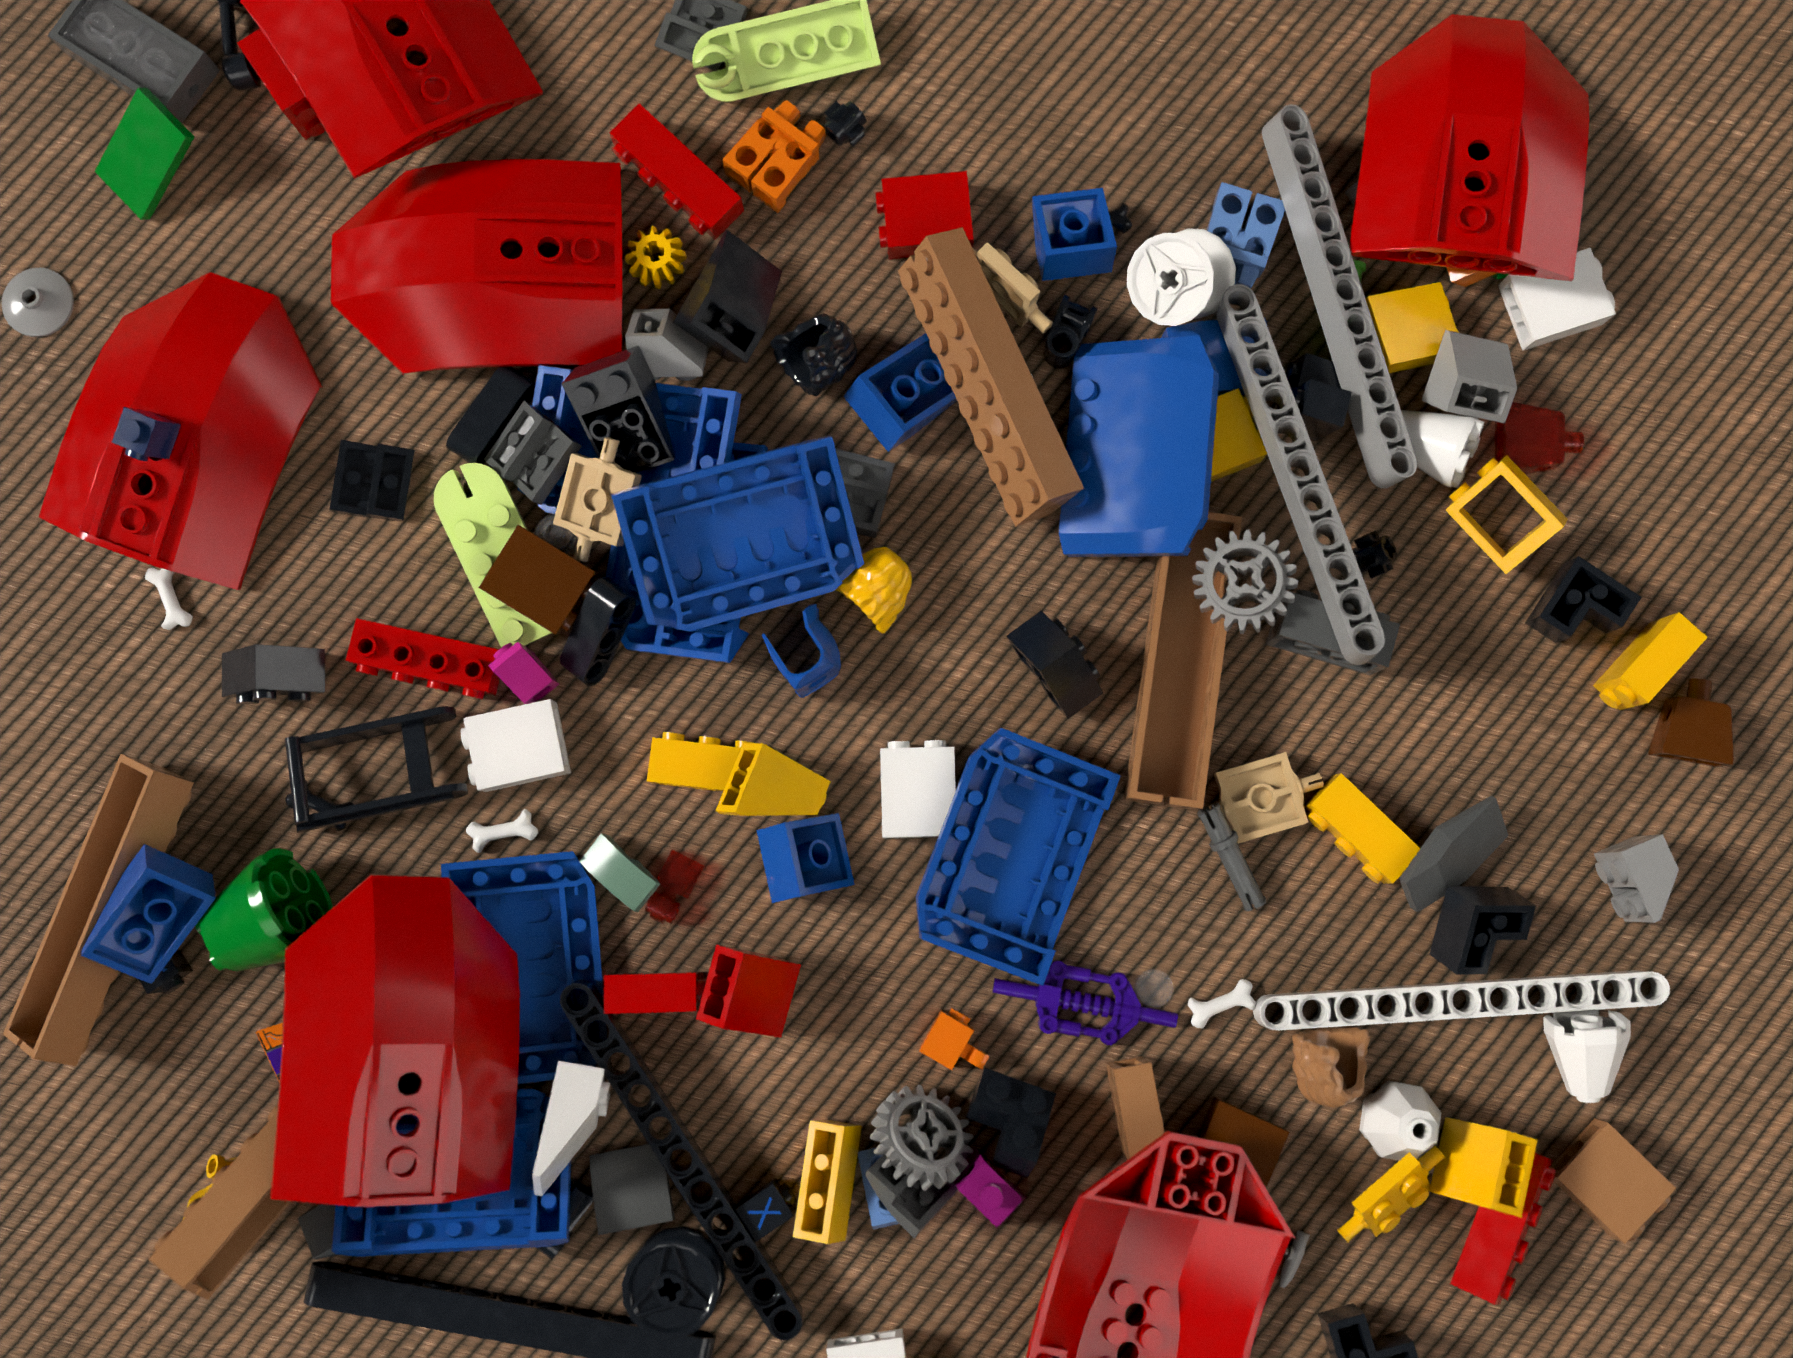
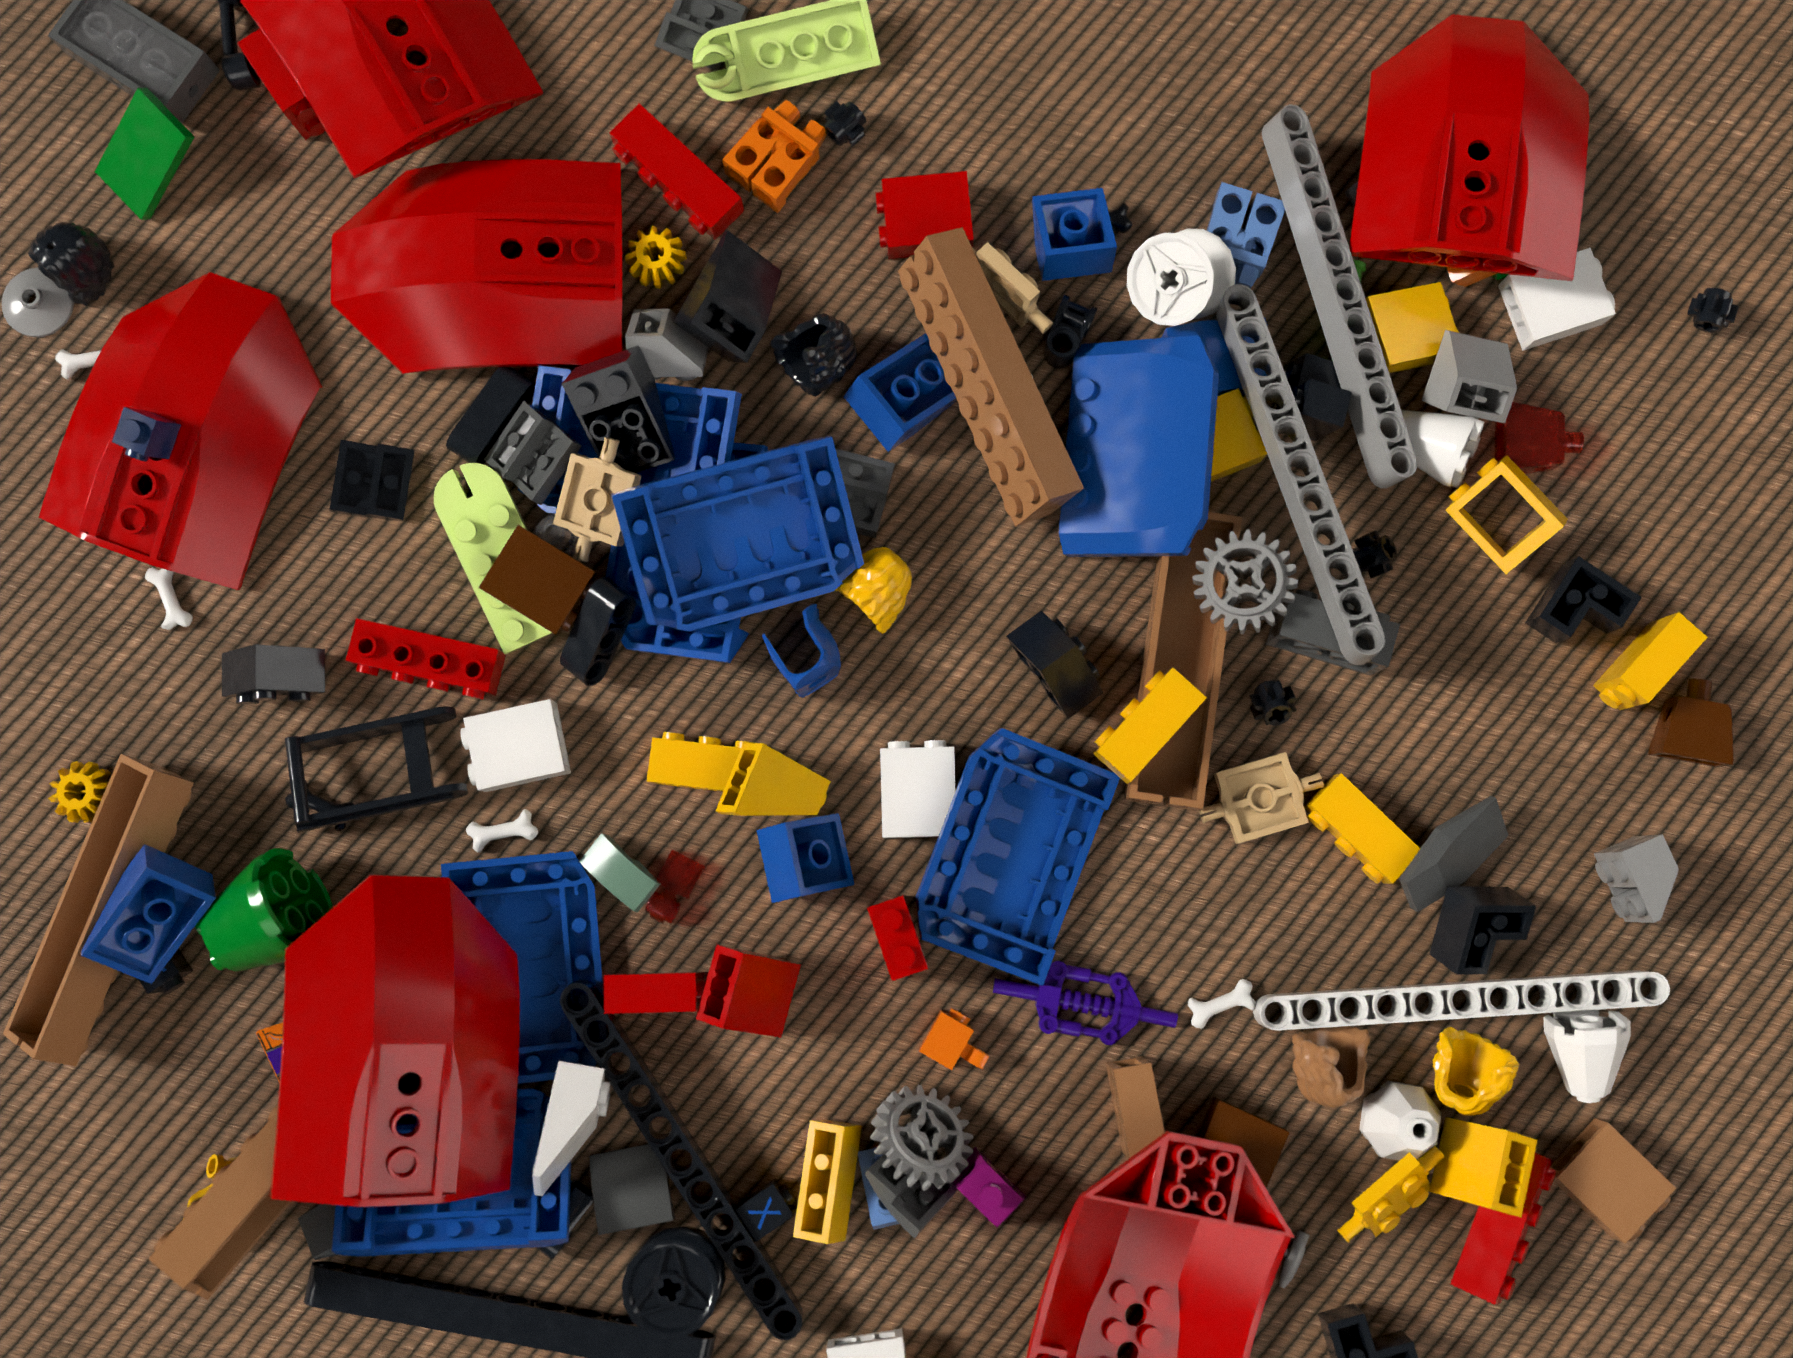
(70, 787): none -> yellow gear
(73, 260): none -> black hair
(74, 362): none -> white piece
(523, 672): dark pink slope -> none
(897, 938): none -> red brick
(1019, 1113): black brick -> none
(1148, 724): none -> yellow brick
(1154, 988): clear tile -> none
(1225, 844): dark grey pin -> none
(1272, 702): none -> black gear
(1471, 1071): none -> yellow hair
(1712, 310): none -> black gear

